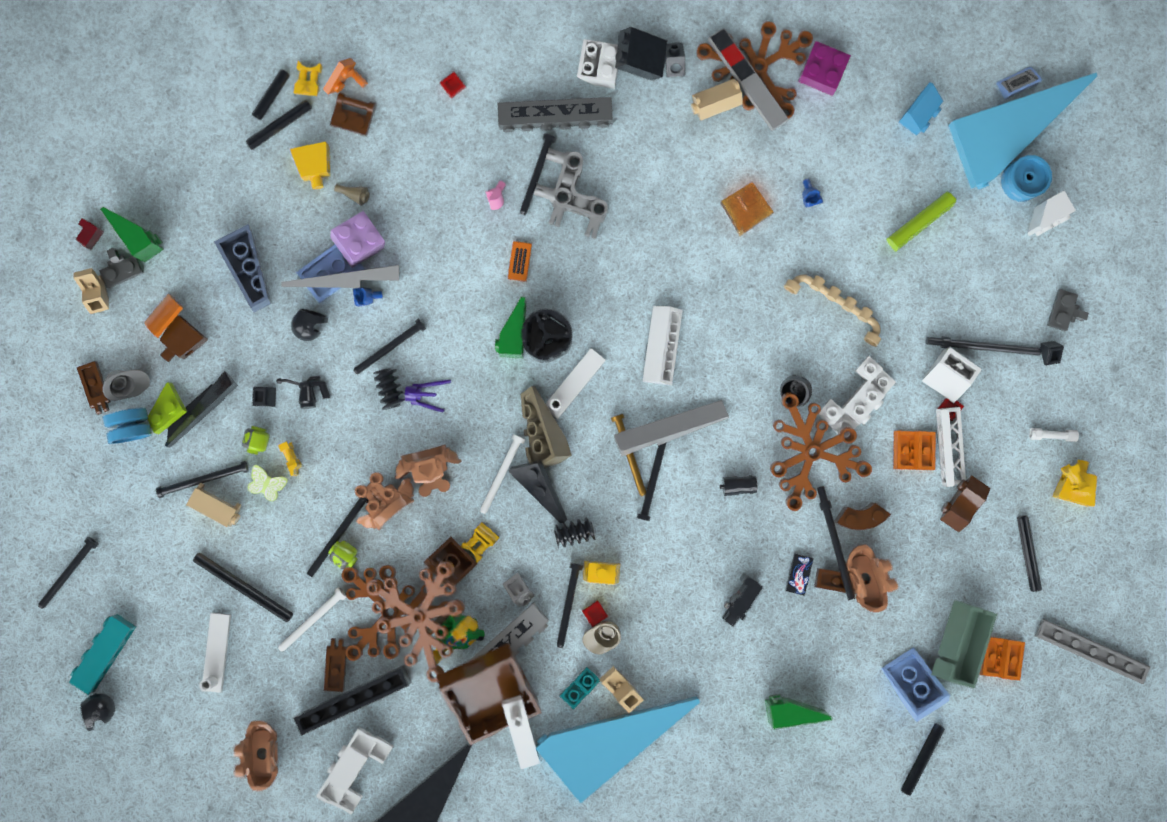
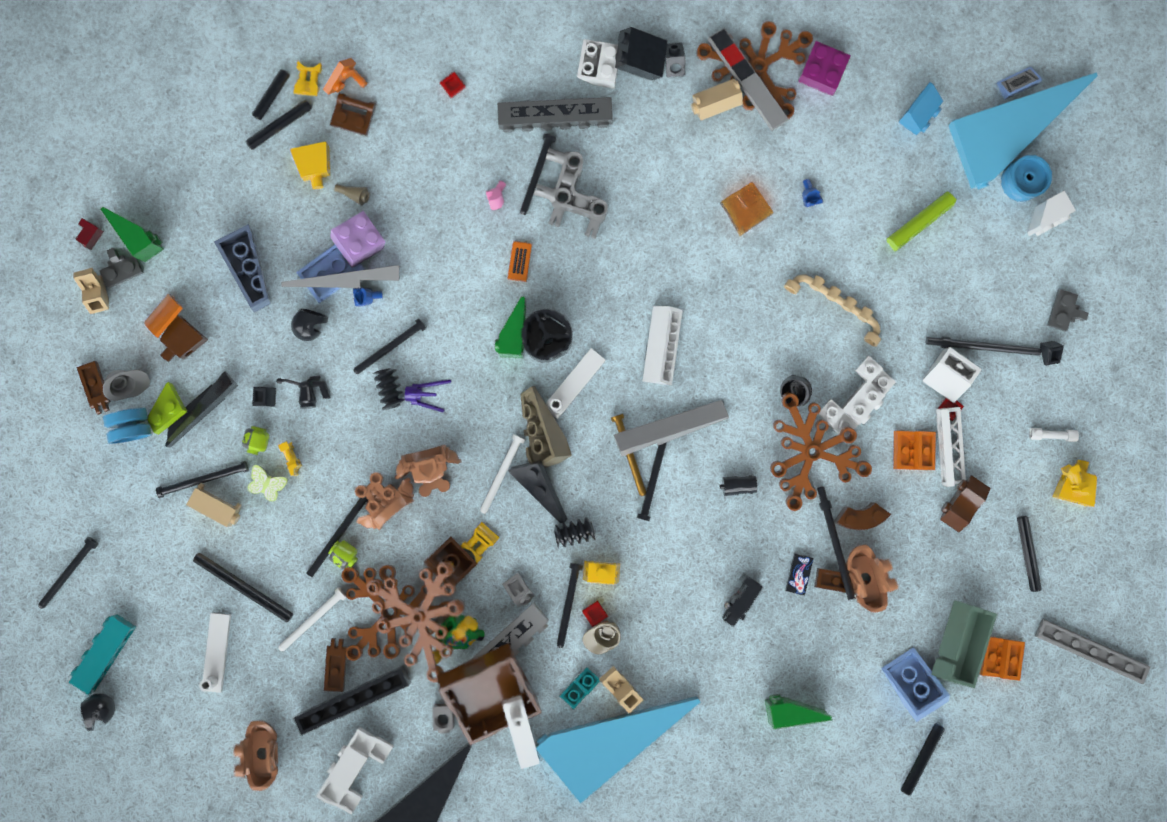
(439, 709): none -> light grey brick

